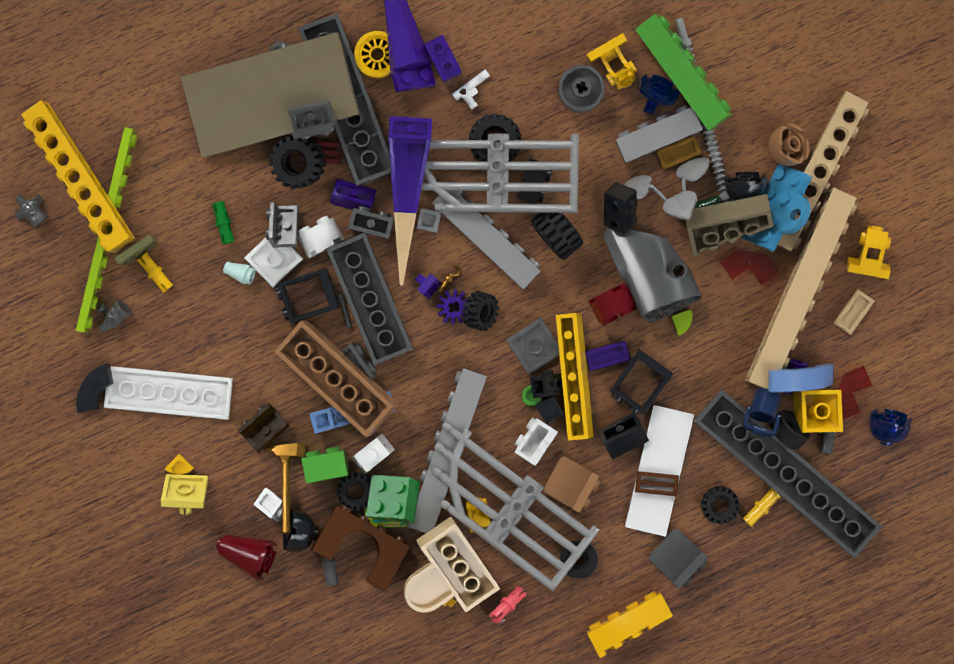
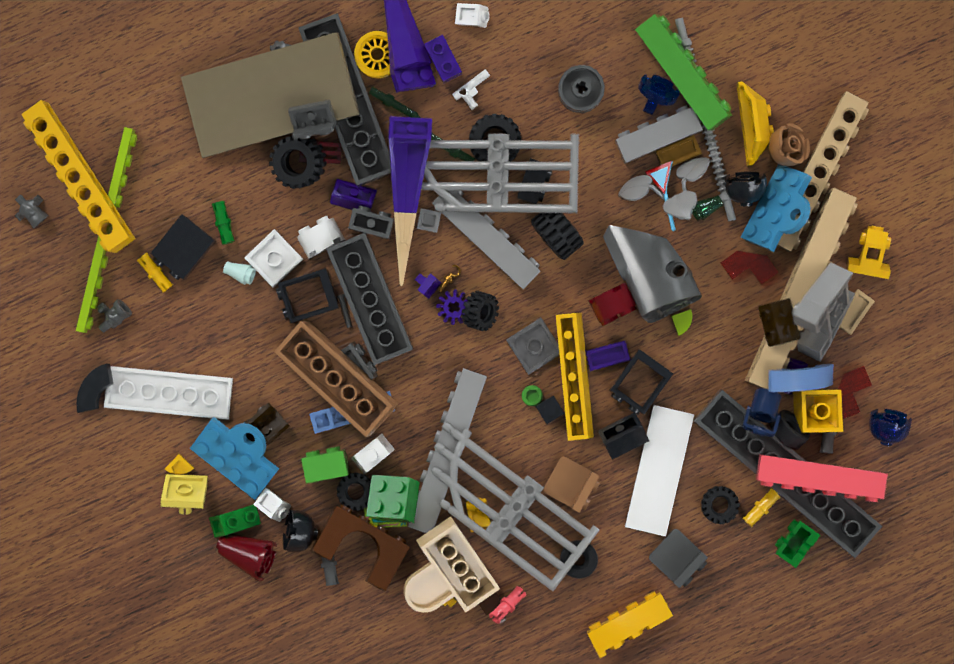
(136, 250): olive tile -> none
(182, 248): none -> black brick
(234, 521): none -> green bracket
(236, 456): none -> dark azure plate
(282, 225): bracket -> none
(285, 453): pearl gold piece -> none
(389, 100): none -> clear green bar
(472, 15): none -> white bracket
(535, 440): white cylinder -> none
(546, 384): black brick -> none
(607, 53): yellow tile -> none
(620, 207): black brick -> none
(656, 483): reddish brown tile -> none
(660, 176): none -> piece
(727, 222): dark tan wedge -> none
(754, 122): none -> yellow wedge
(778, 322): none -> dark brown bracket
(796, 542): none -> green cylinder
(821, 477): none -> coral brick
(823, 311): none -> light grey wedge

